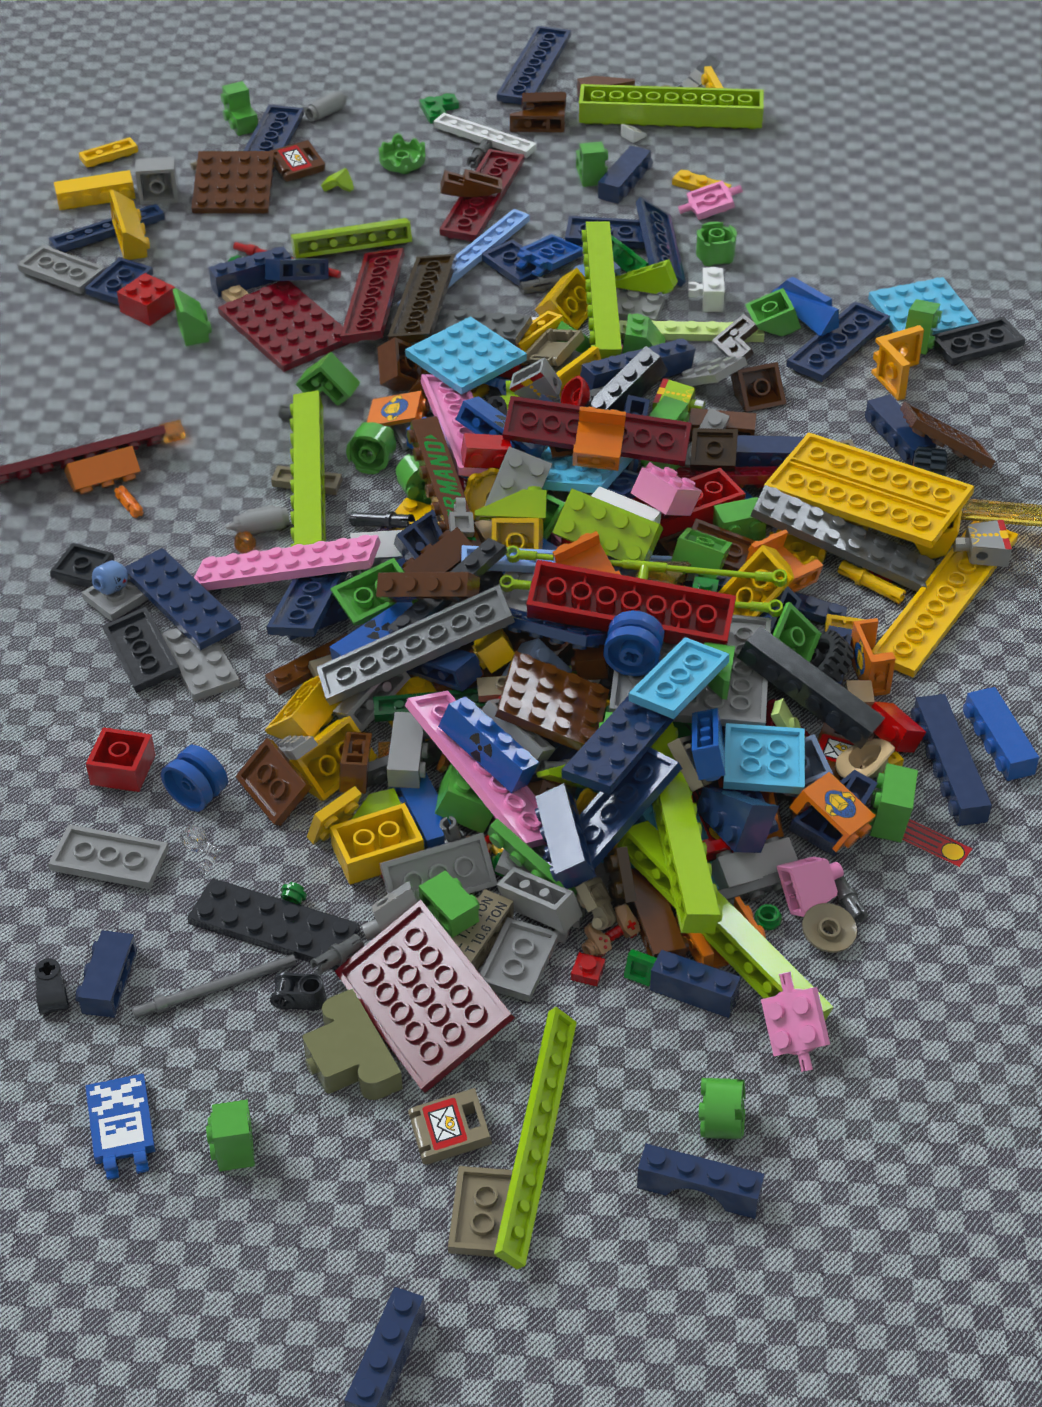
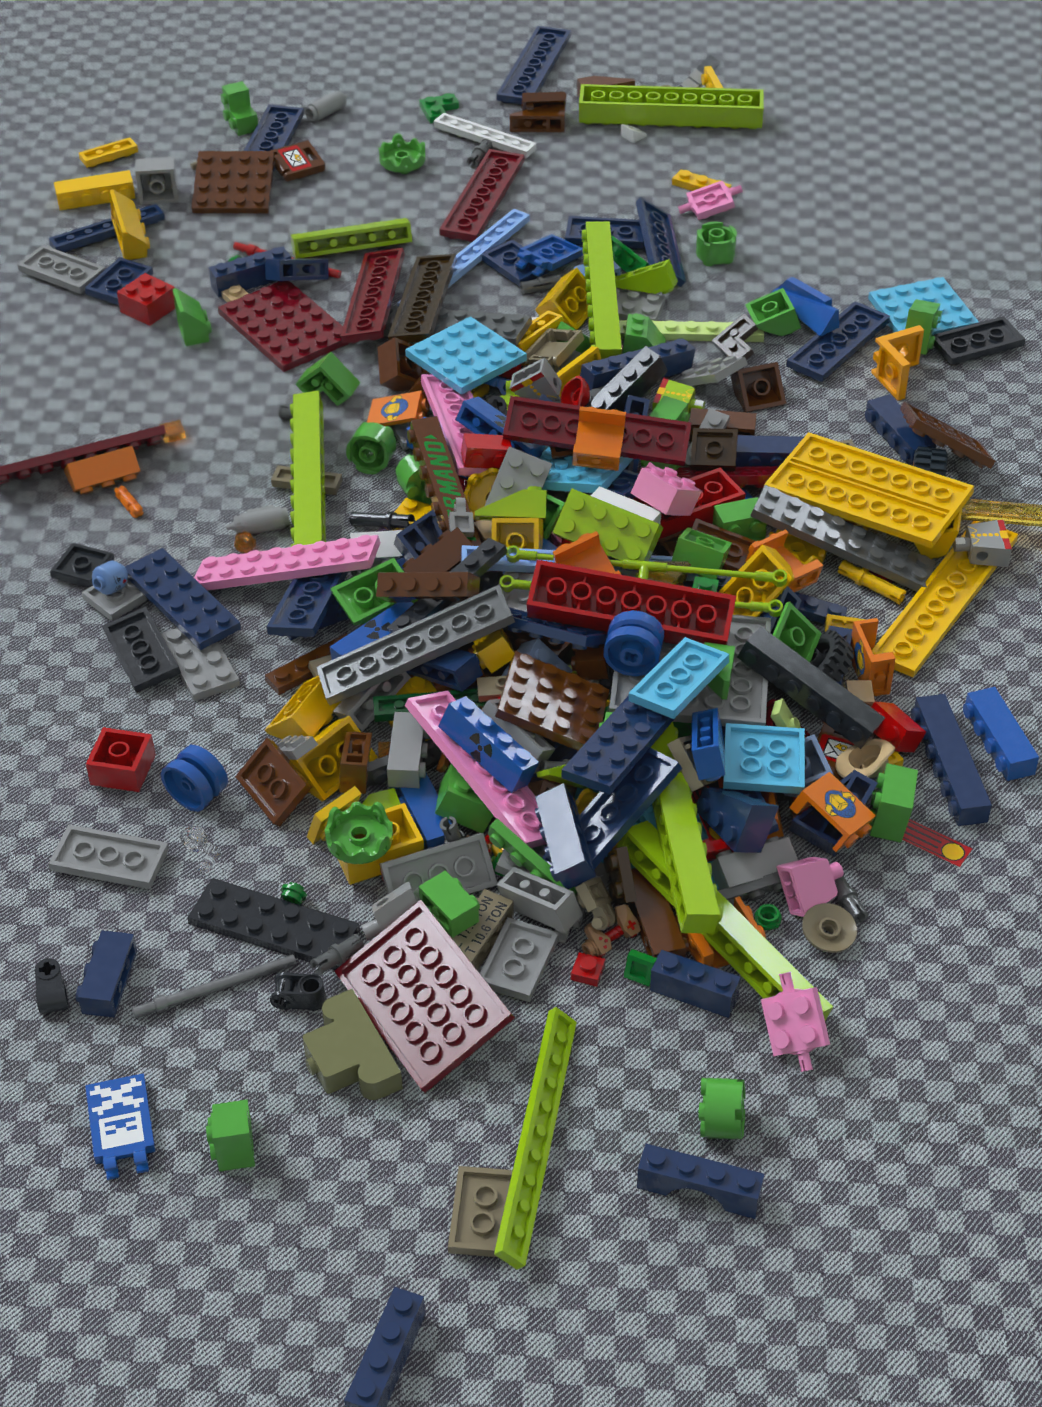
(341, 179): lime tile -> none
(359, 820): none -> bright green plate
(443, 1129): dark tan container -> none
(469, 184): reddish brown slope -> none
(591, 163): bright green brick -> none
(624, 174): dark blue brick -> none
(711, 289): white brick -> none

